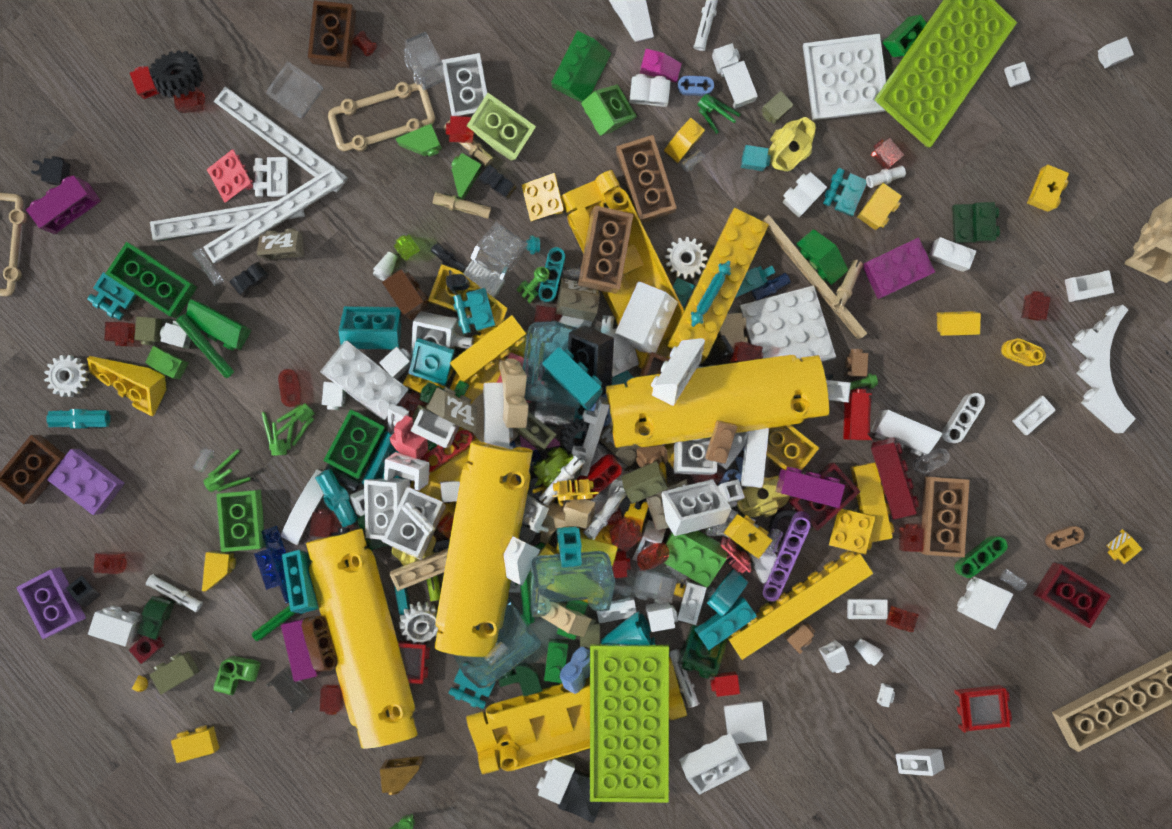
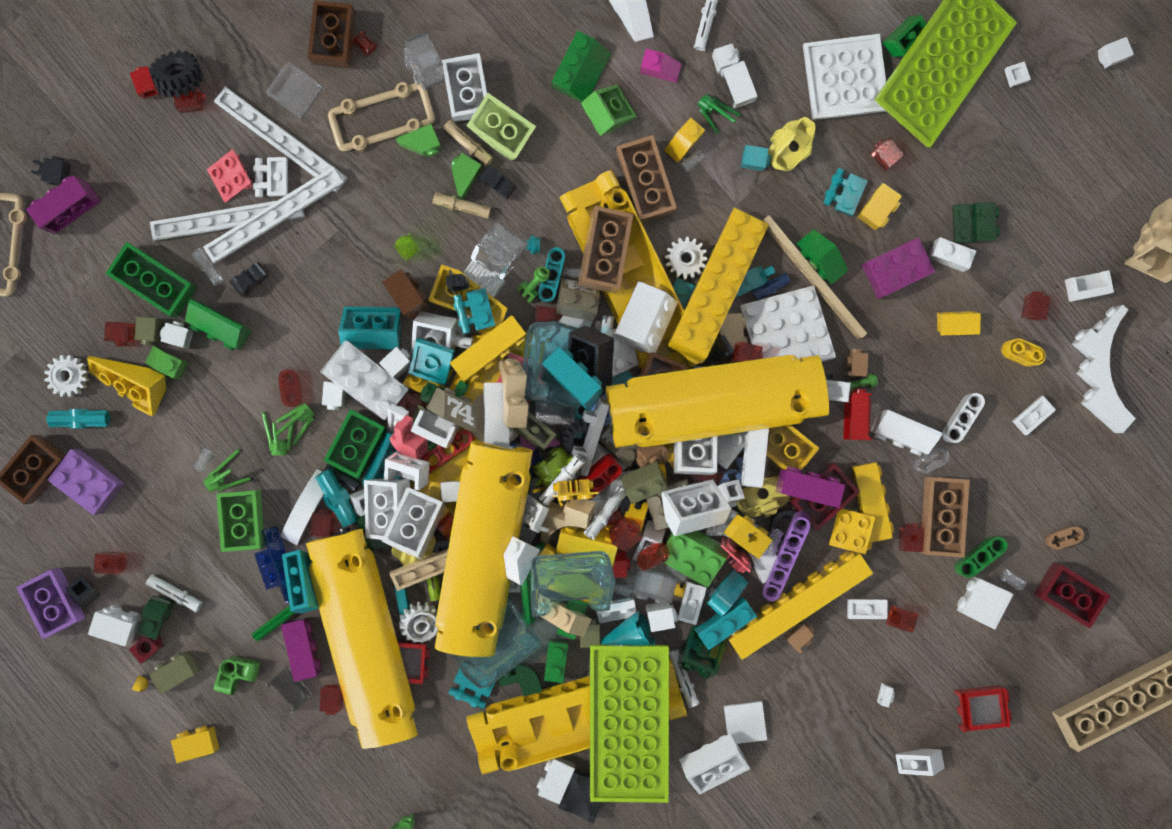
(114, 291): teal plate -> none
(203, 344): green axle -> none
(216, 568): yellow slope -> none
(280, 245): dark tan slope -> none
(325, 650): reddish brown beam -> none
(385, 266): white cone -> none
(398, 772): pearl gold slope -> none
(418, 518): white axle -> none
(447, 258): black pin -> none
(458, 130): red brick -> none
(498, 651): clear pin -> none
(543, 197): yellow hinge -> none
(569, 546): teal brick -> none
(577, 671): medium blue brick -> none
(649, 91): white brick -> none
(678, 370): white slope -> none
(696, 81): medium blue beam -> none
(710, 294): teal wheel -> none
(721, 442): medium nougat plate -> none
(725, 684): red brick -> none
(776, 108): olive brick -> none
(804, 194): white brick -> none
(835, 656): white slope -> none
(845, 290): tan pin -> none
(868, 651): white cone -> none
(885, 176): white pin -> none
(894, 477): dark red brick -> none
(1040, 195): yellow brick -> none
(1123, 547): yellow brick -> none

